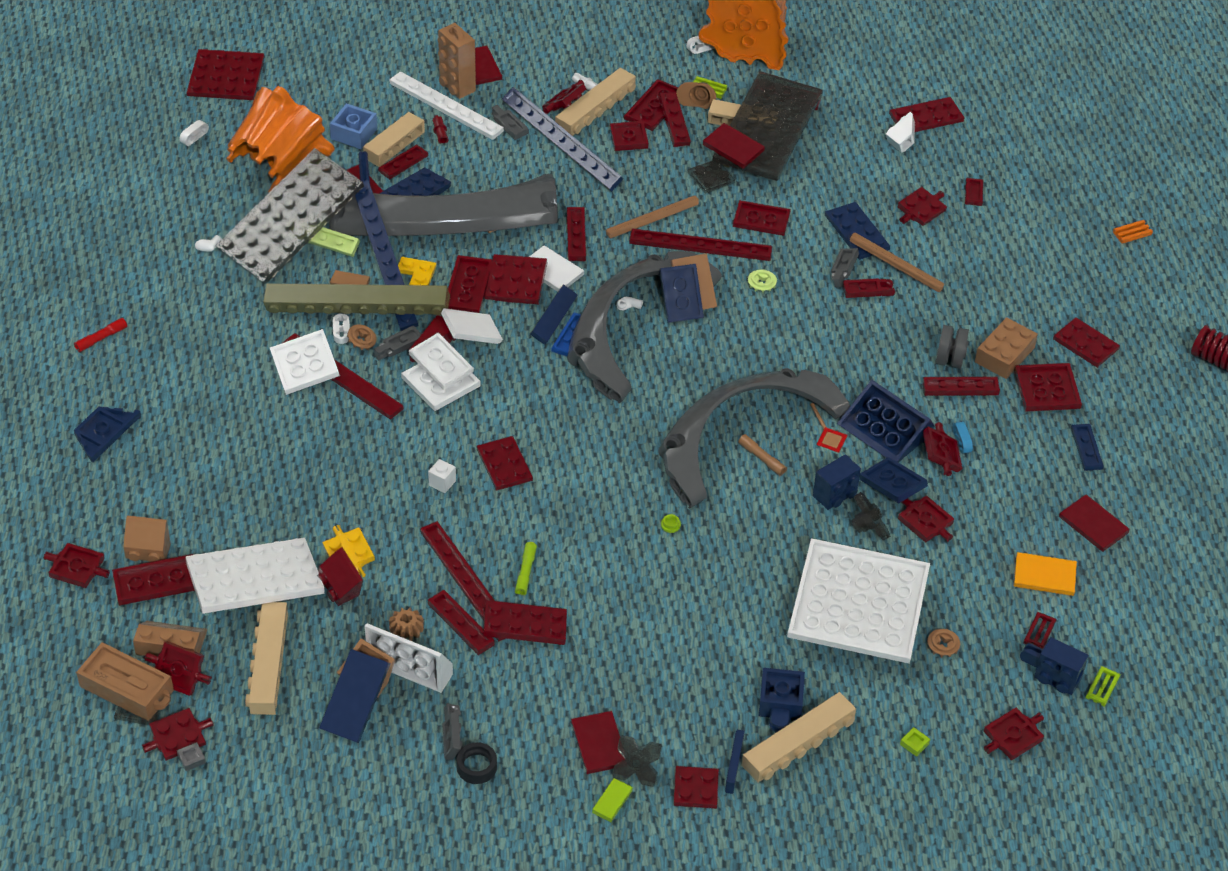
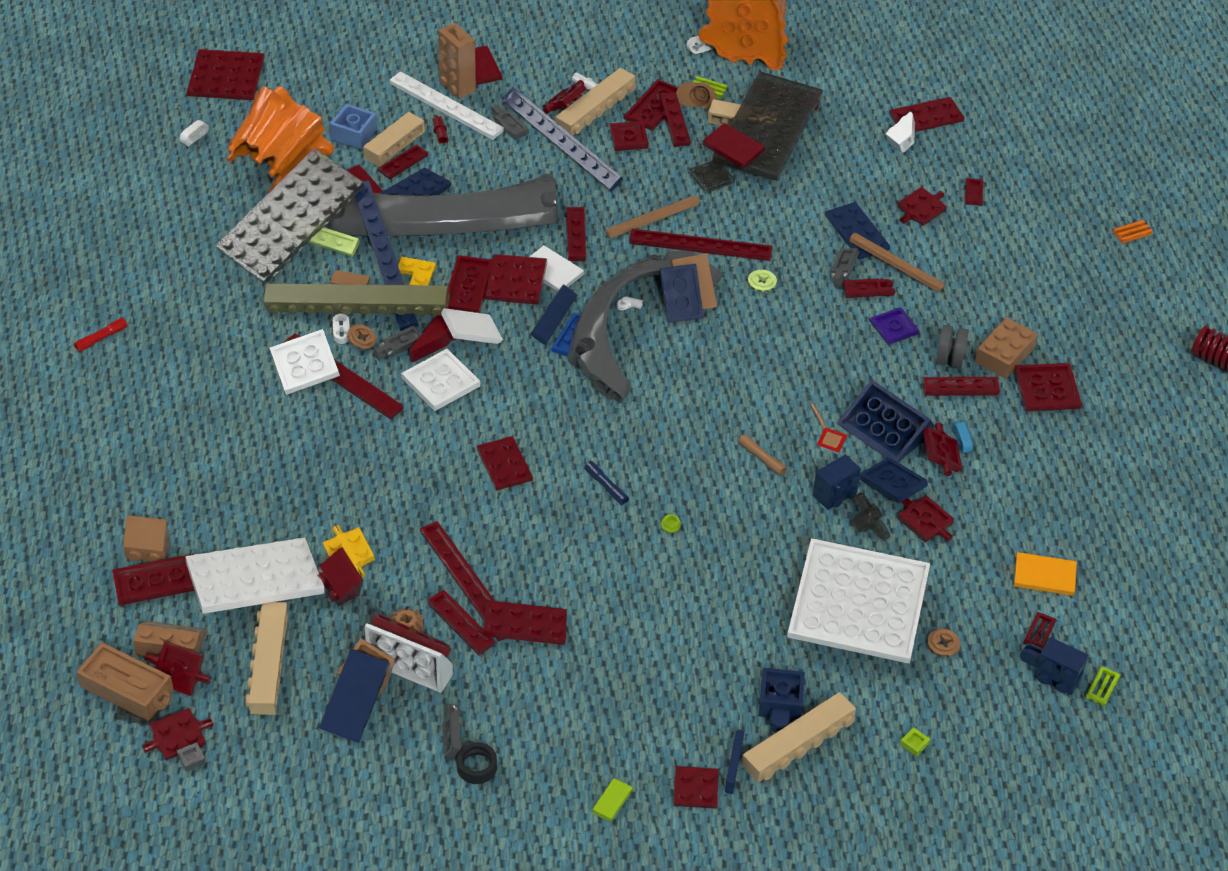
(76, 565): dark red plate -> none
(103, 429): dark blue wing -> none
(207, 245): white arm -> none
(363, 166): dark blue axle -> none
(399, 629): none -> dark red plate
(441, 361): white tile -> none
(442, 476): white brick -> none
(523, 578): lime piece -> none
(597, 741): dark red tile -> none
(599, 476): none -> dark blue piece
(637, 761): clear smoke plant -> none
(683, 439): dark grey panel -> none
(761, 218): dark red tile -> none
(894, 326): none -> dark purple tile
(1013, 733): dark red plate -> none
(1086, 342): dark red plate -> none
(1087, 447): dark blue tile -> none
(1094, 523): dark red tile -> none

